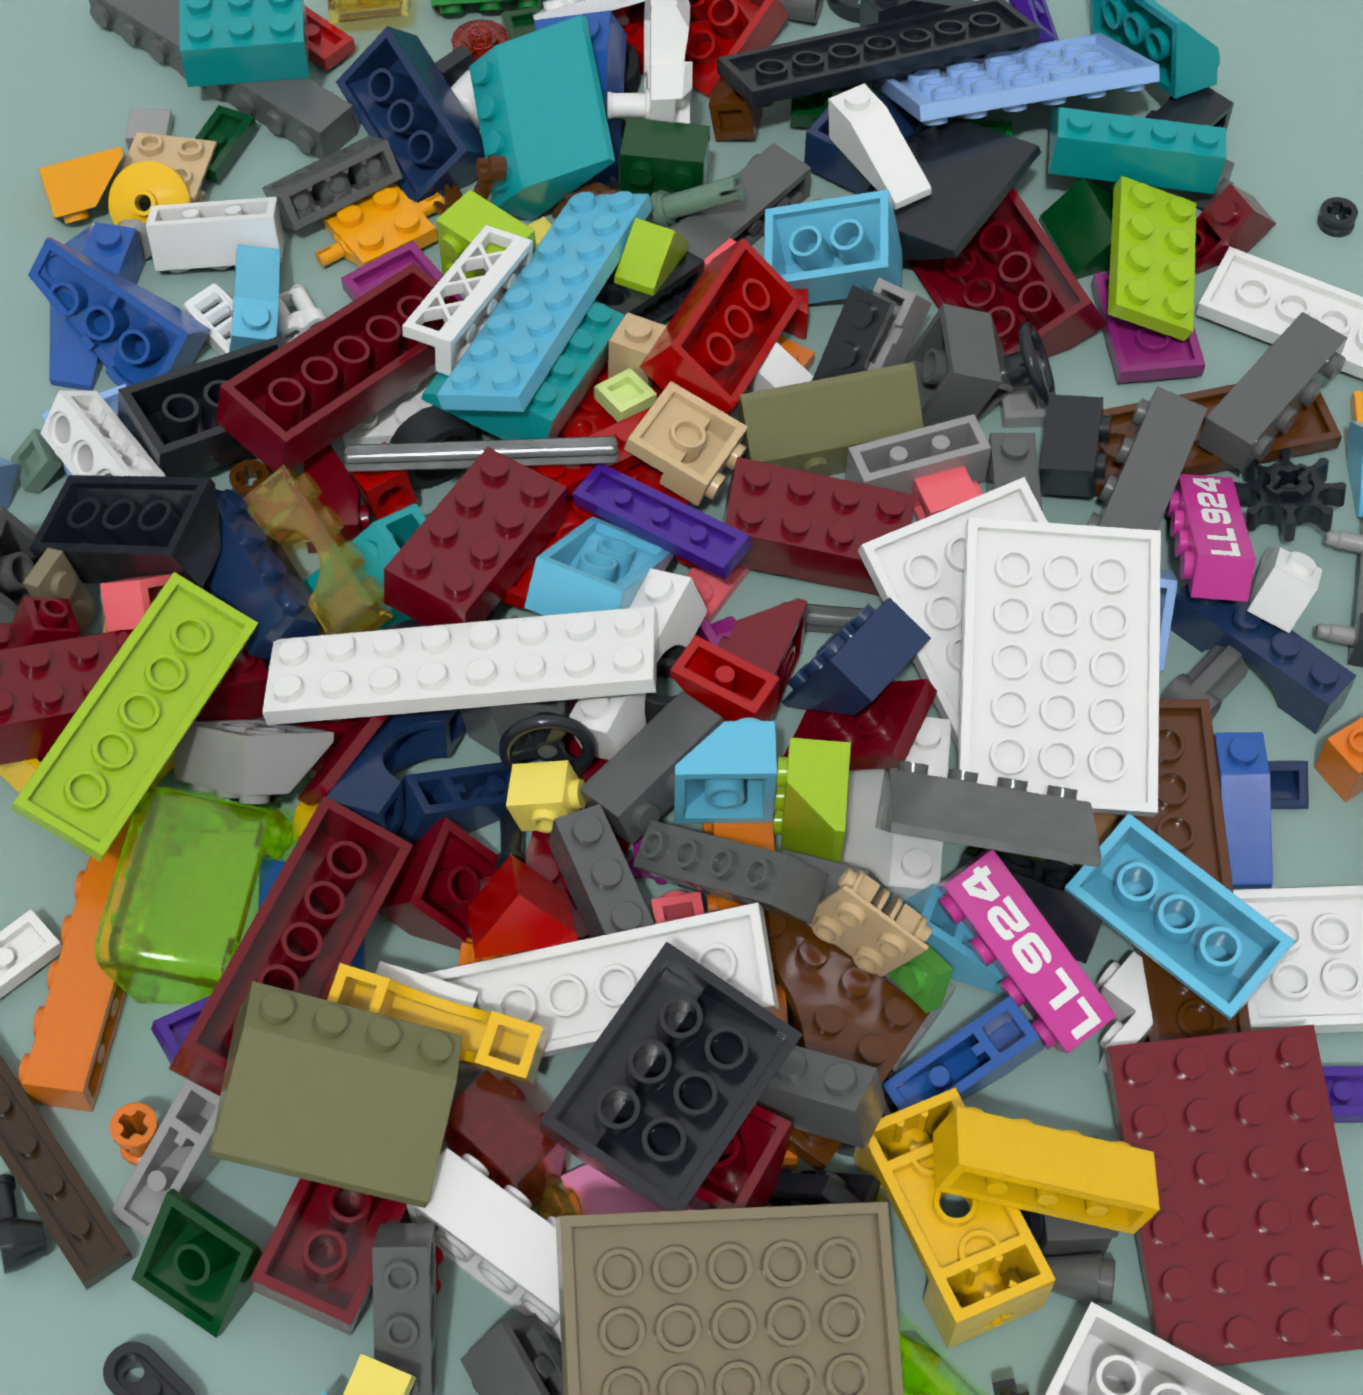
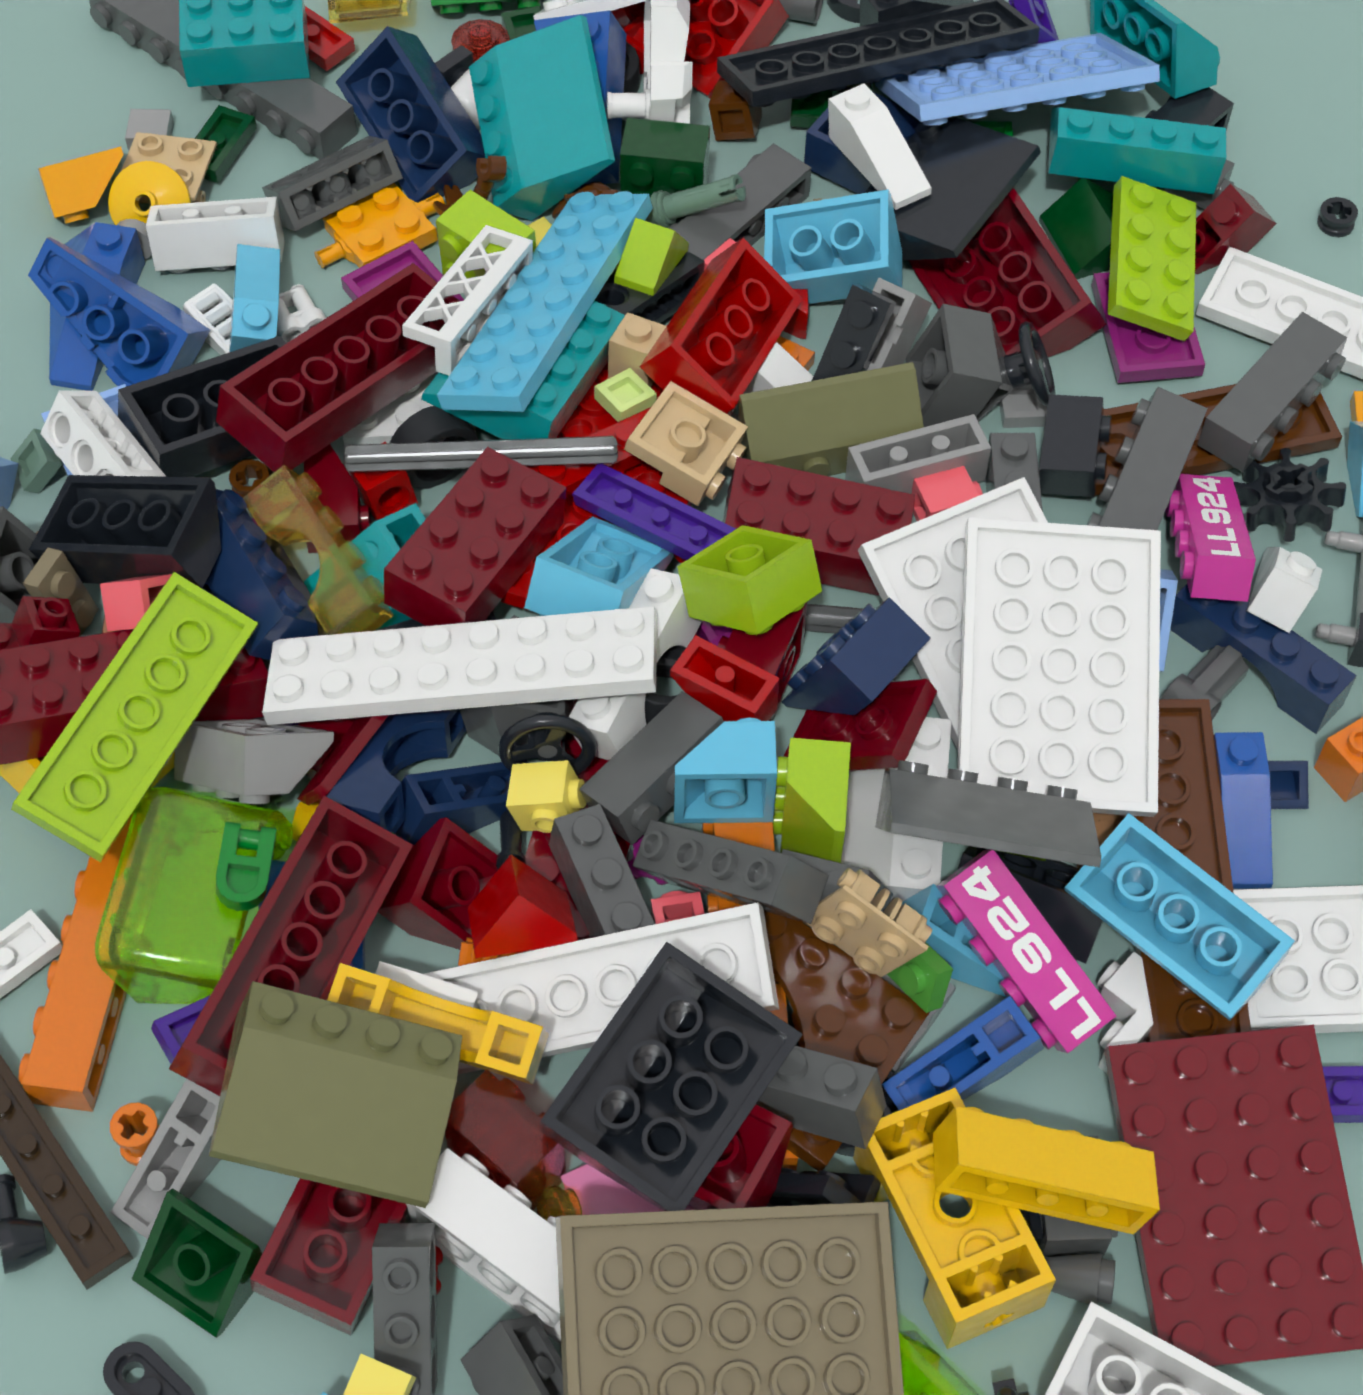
(244, 879): none -> green plate
(750, 579): none -> lime brick

